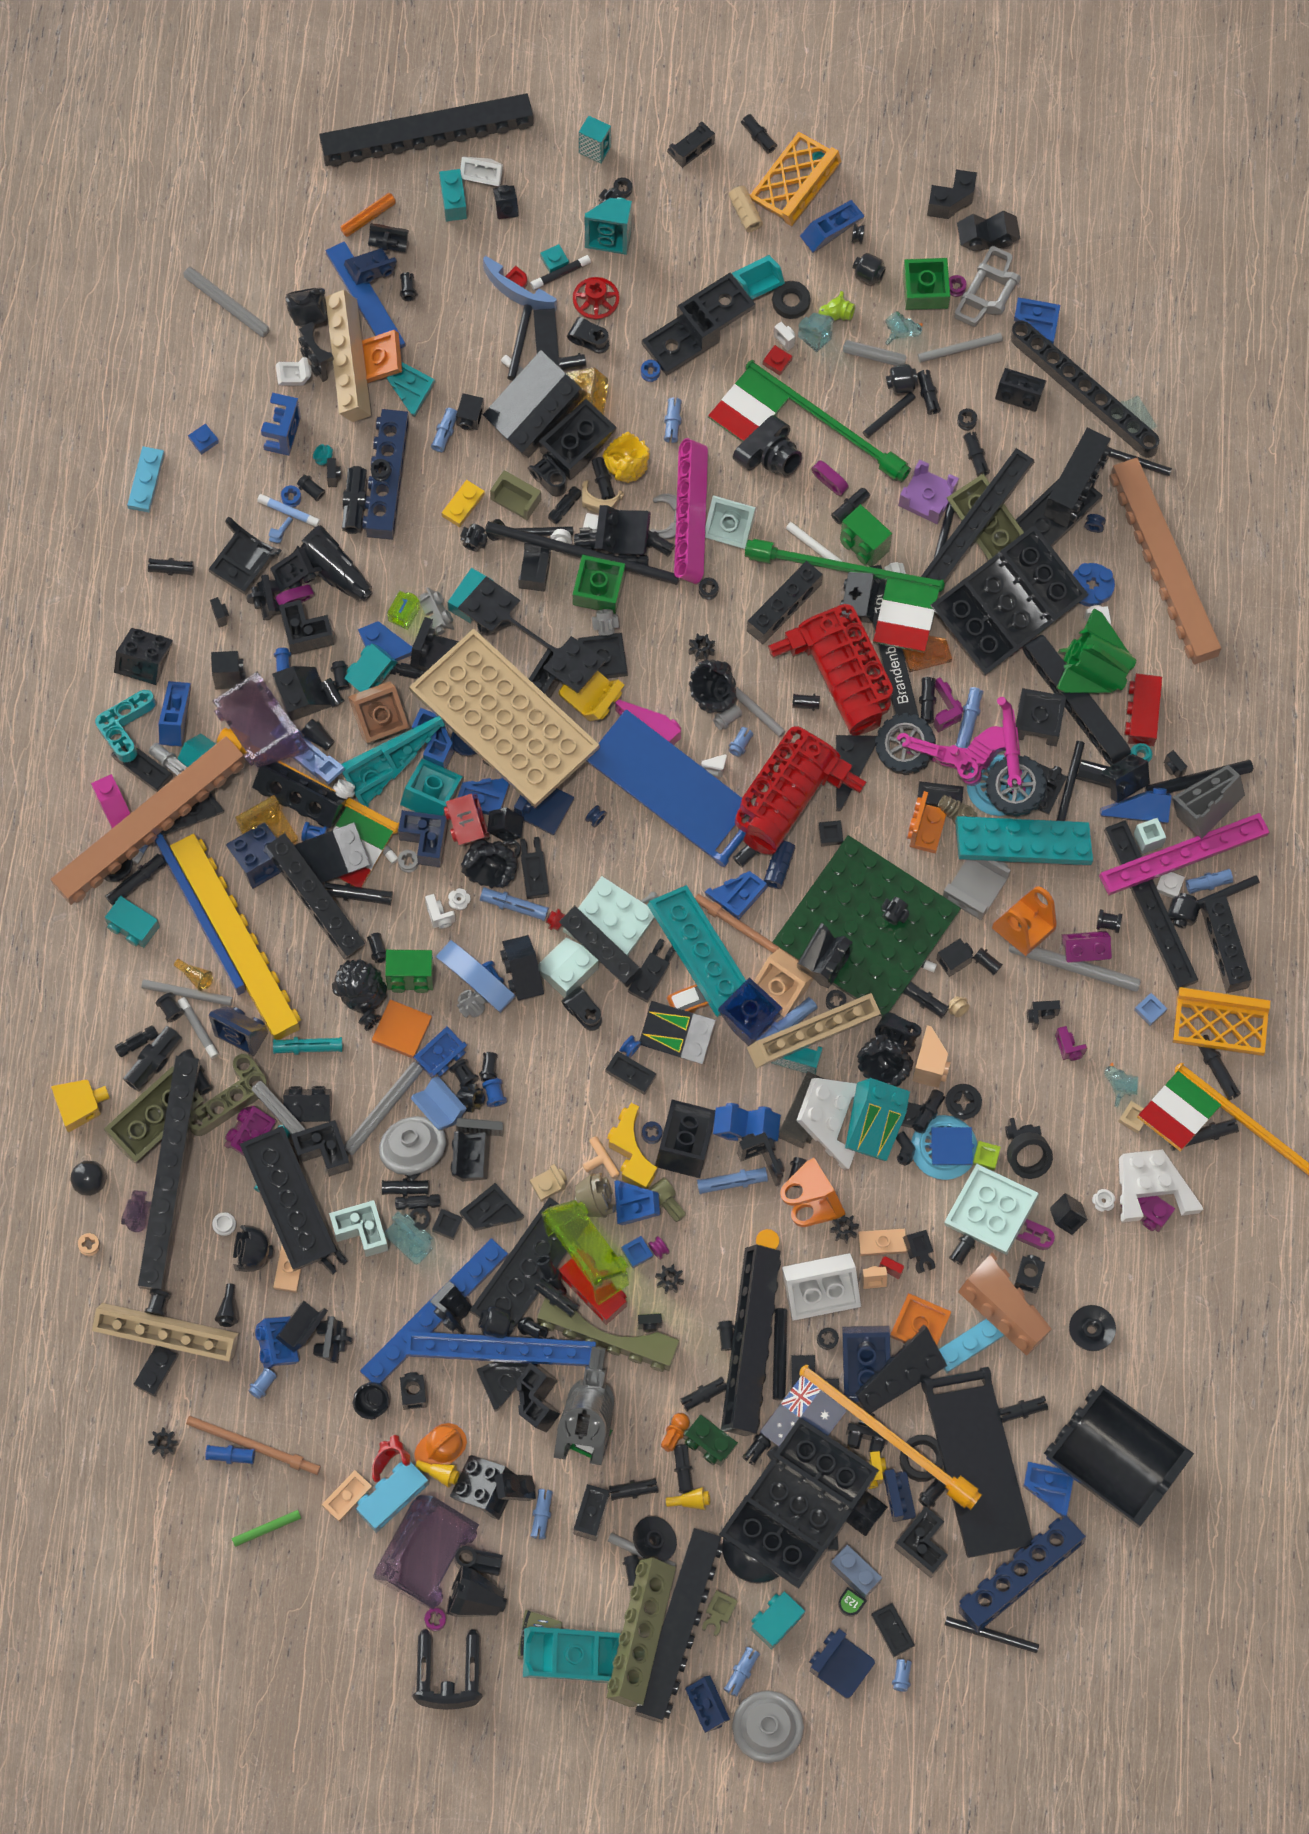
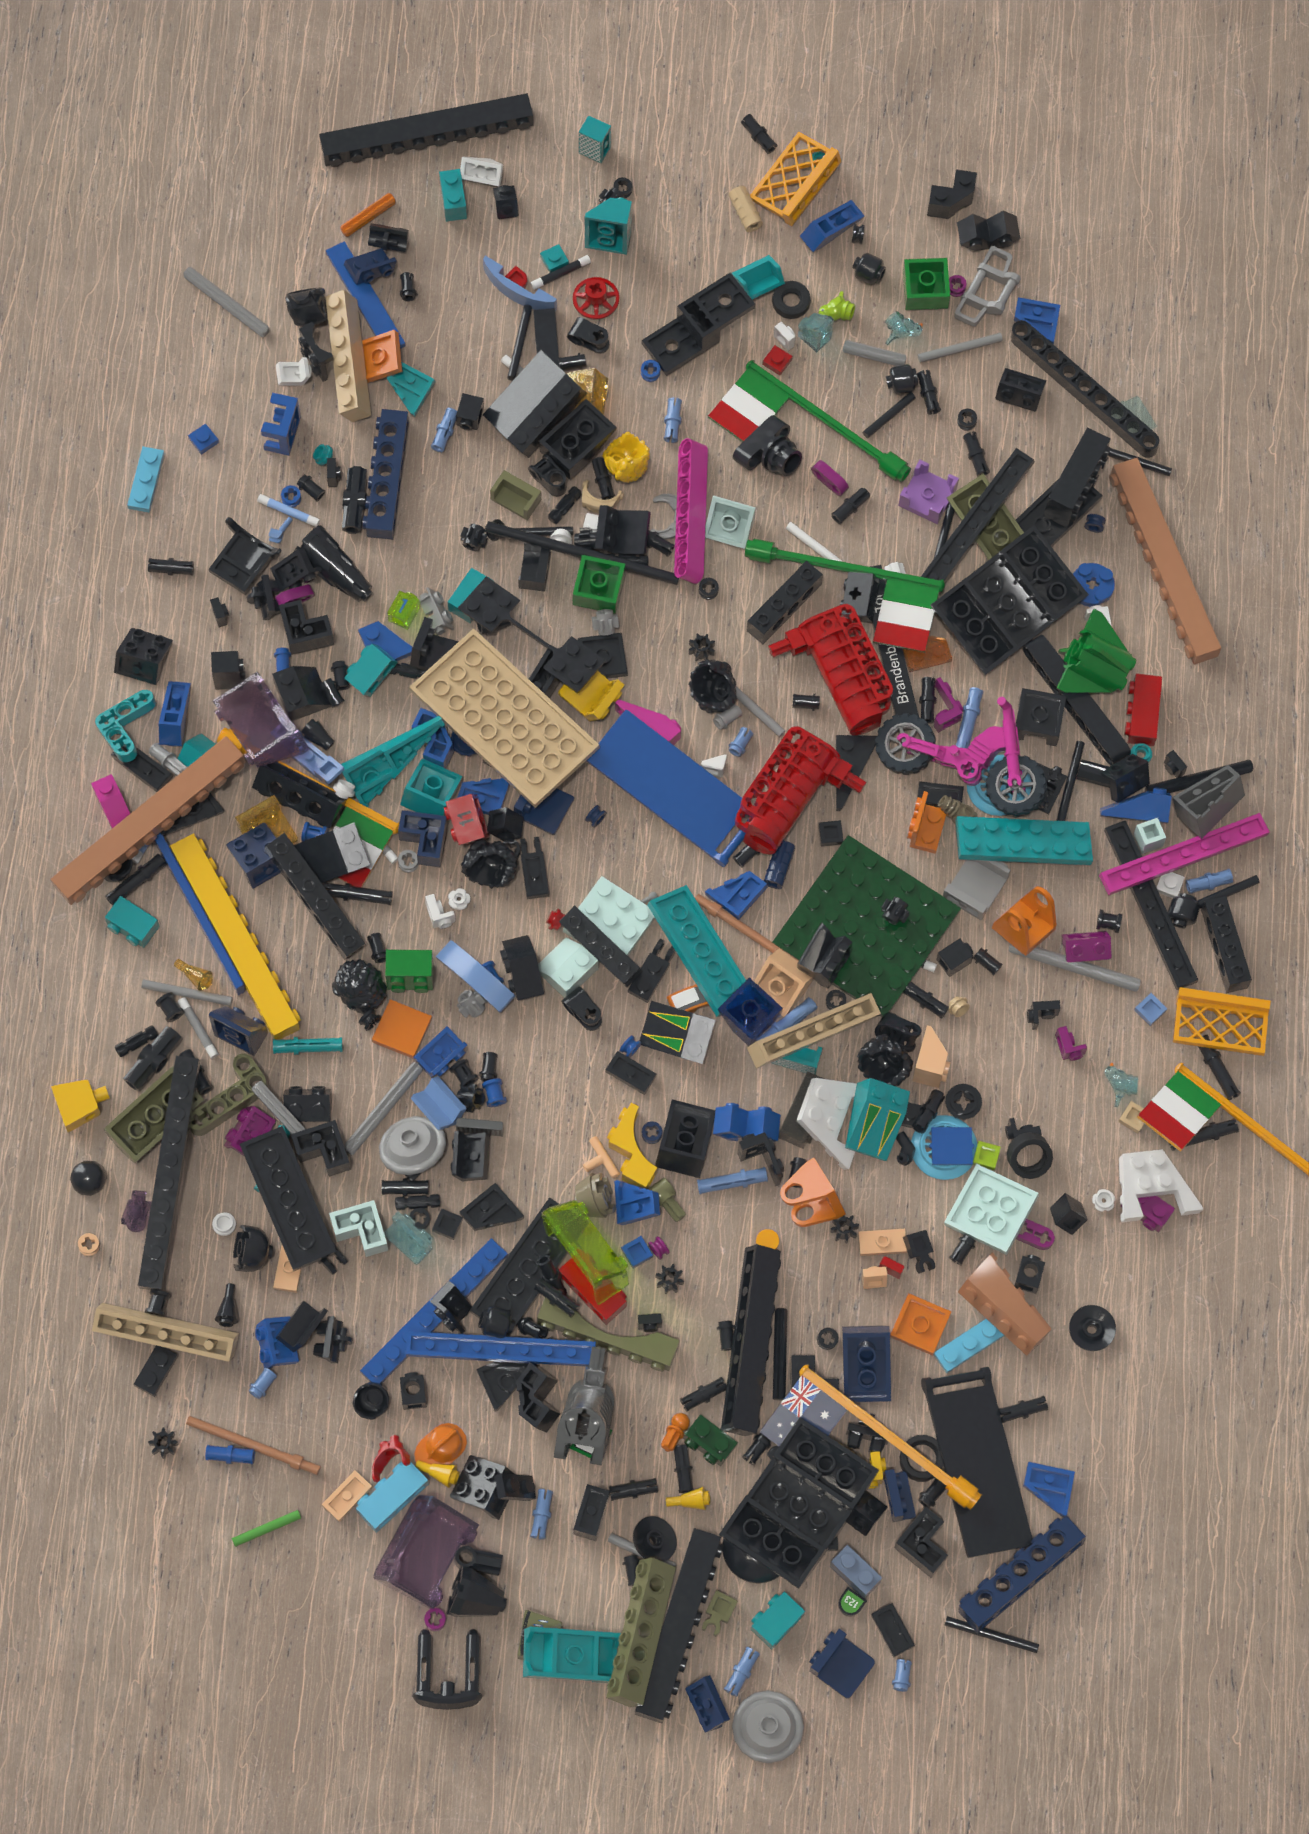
(378, 712): nougat brick -> none
(384, 474): black bush -> none
(463, 503): yellow plate -> none
(539, 912): medium blue pin -> none
(549, 1183): tan bracket -> none
(692, 145): black hinge -> none
(821, 1286): white slope -> none
(865, 536): green brick -> none
(915, 1361): black wing -> none
(1118, 1455): black cylinder -> none

